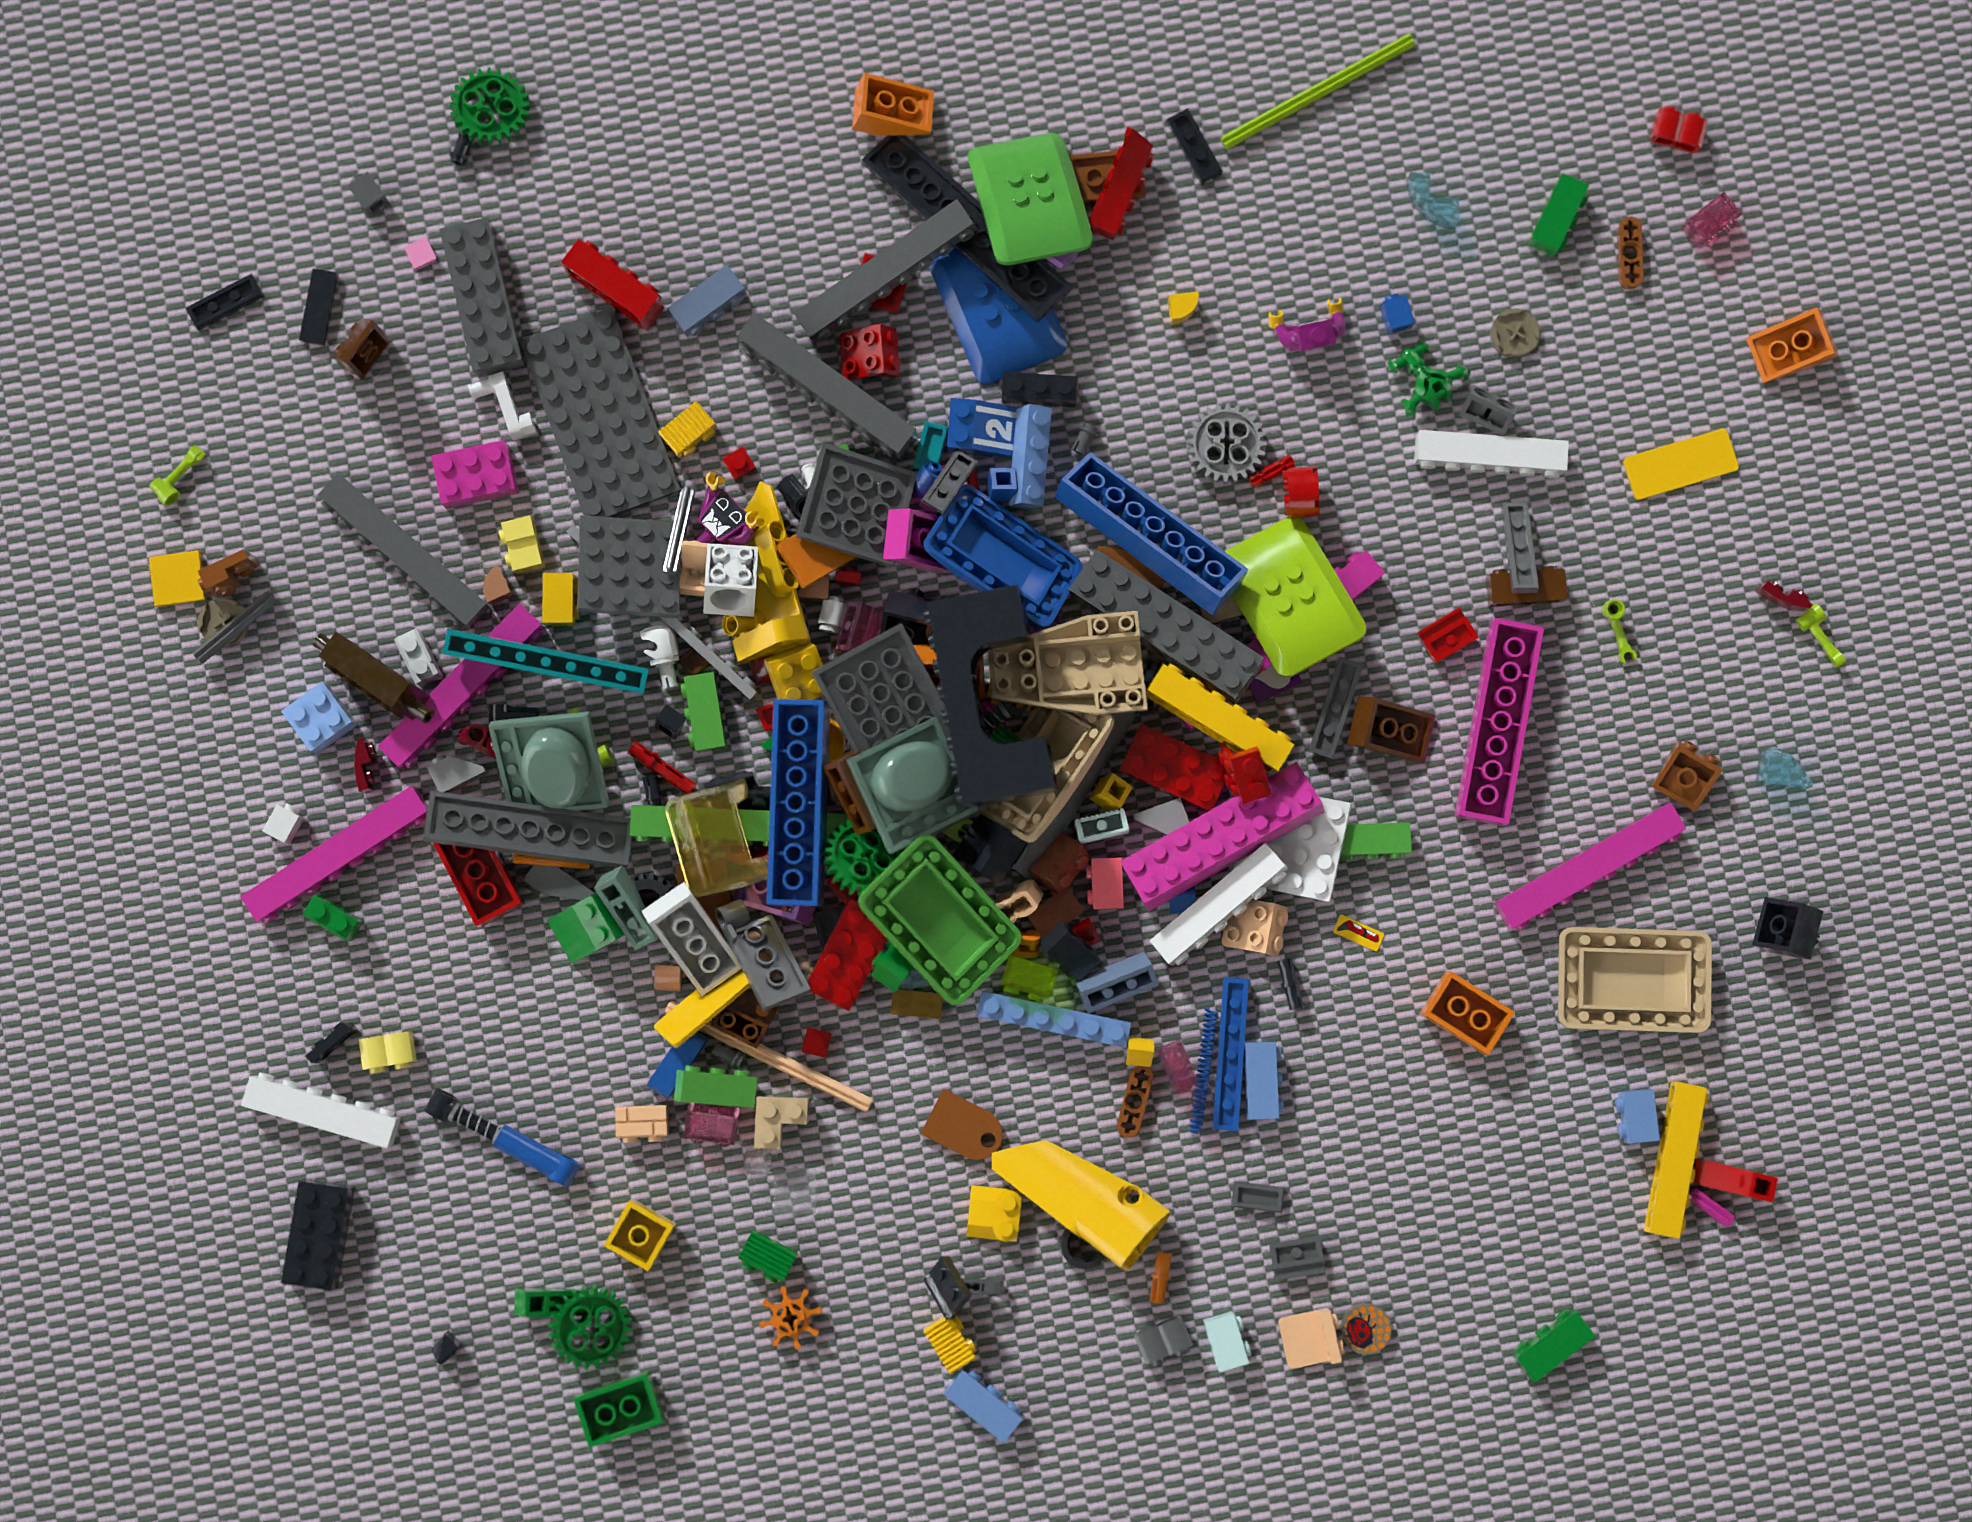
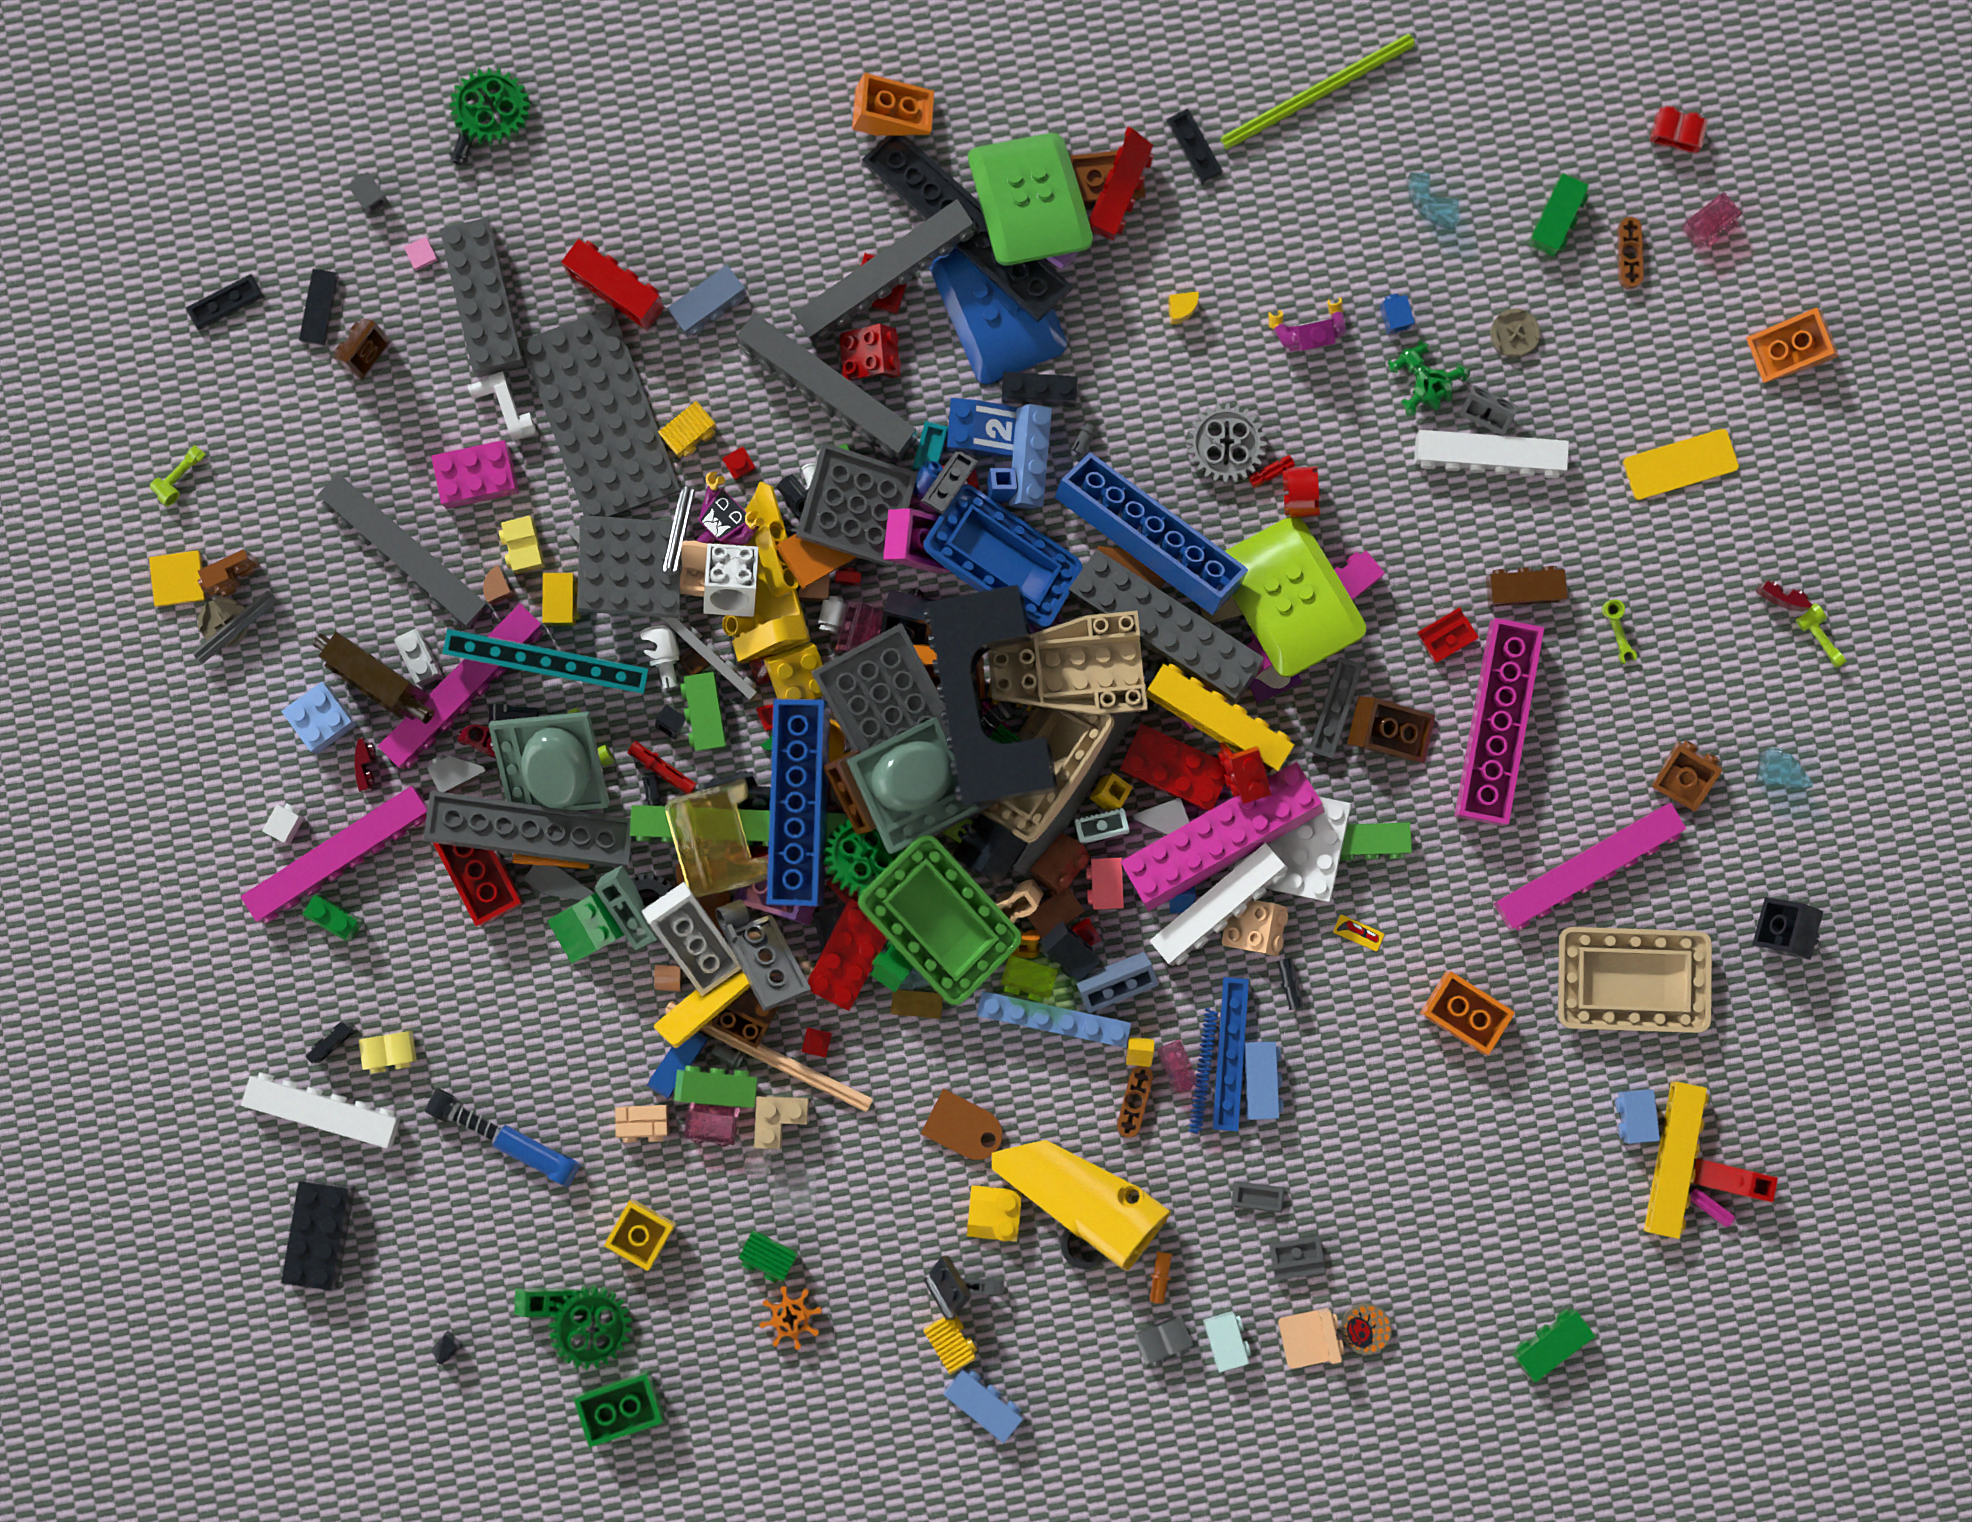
(1519, 547): dark grey plate -> none

